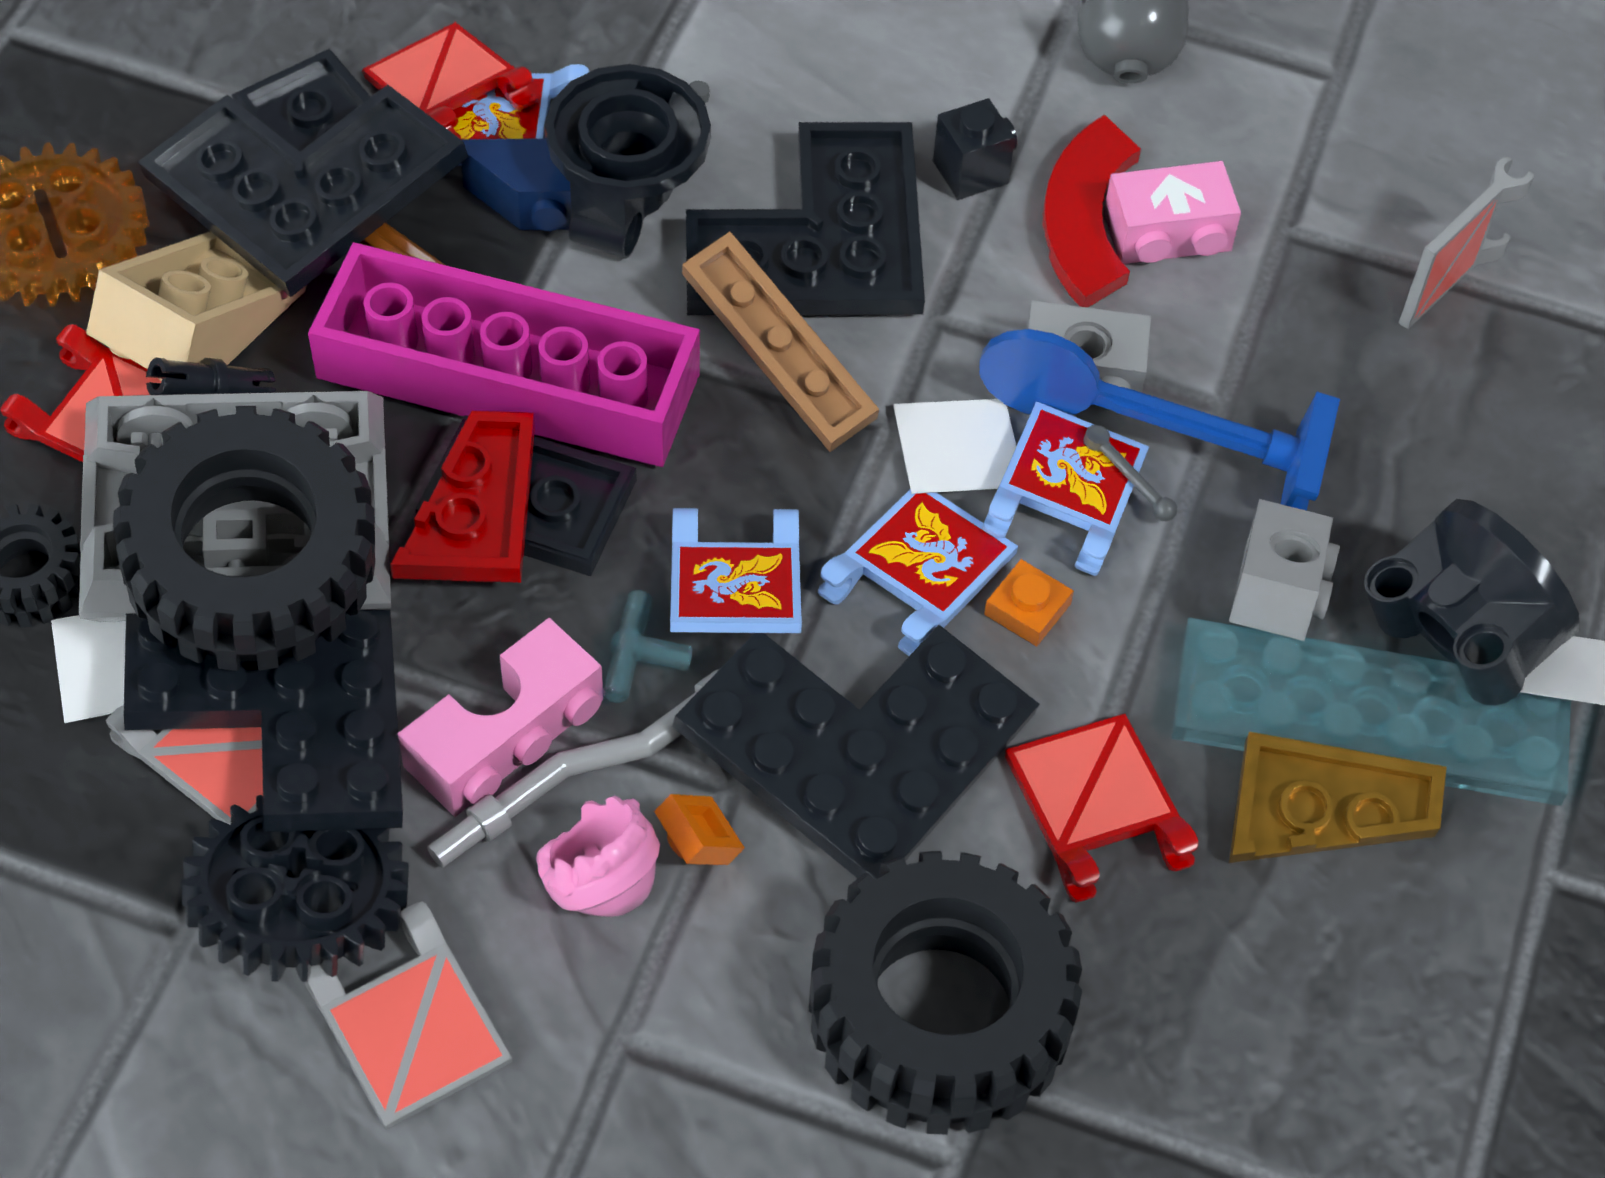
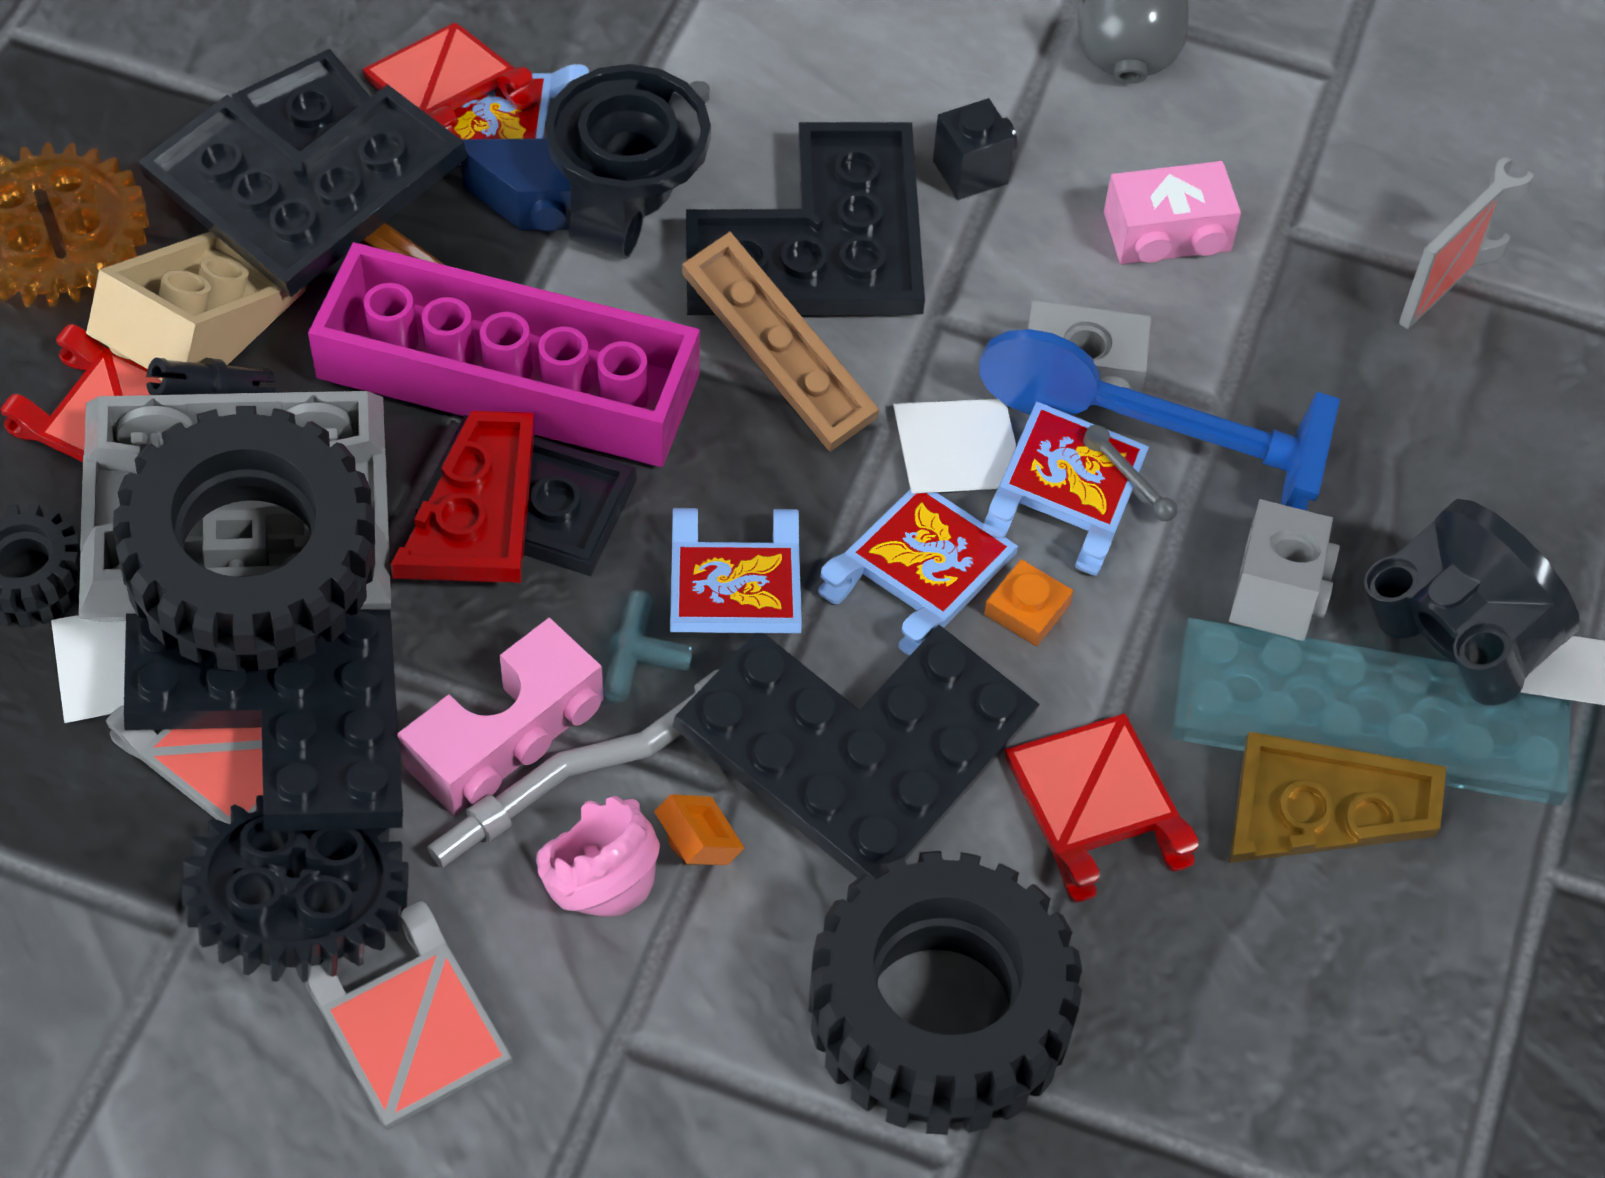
(1074, 211): red tile -> none

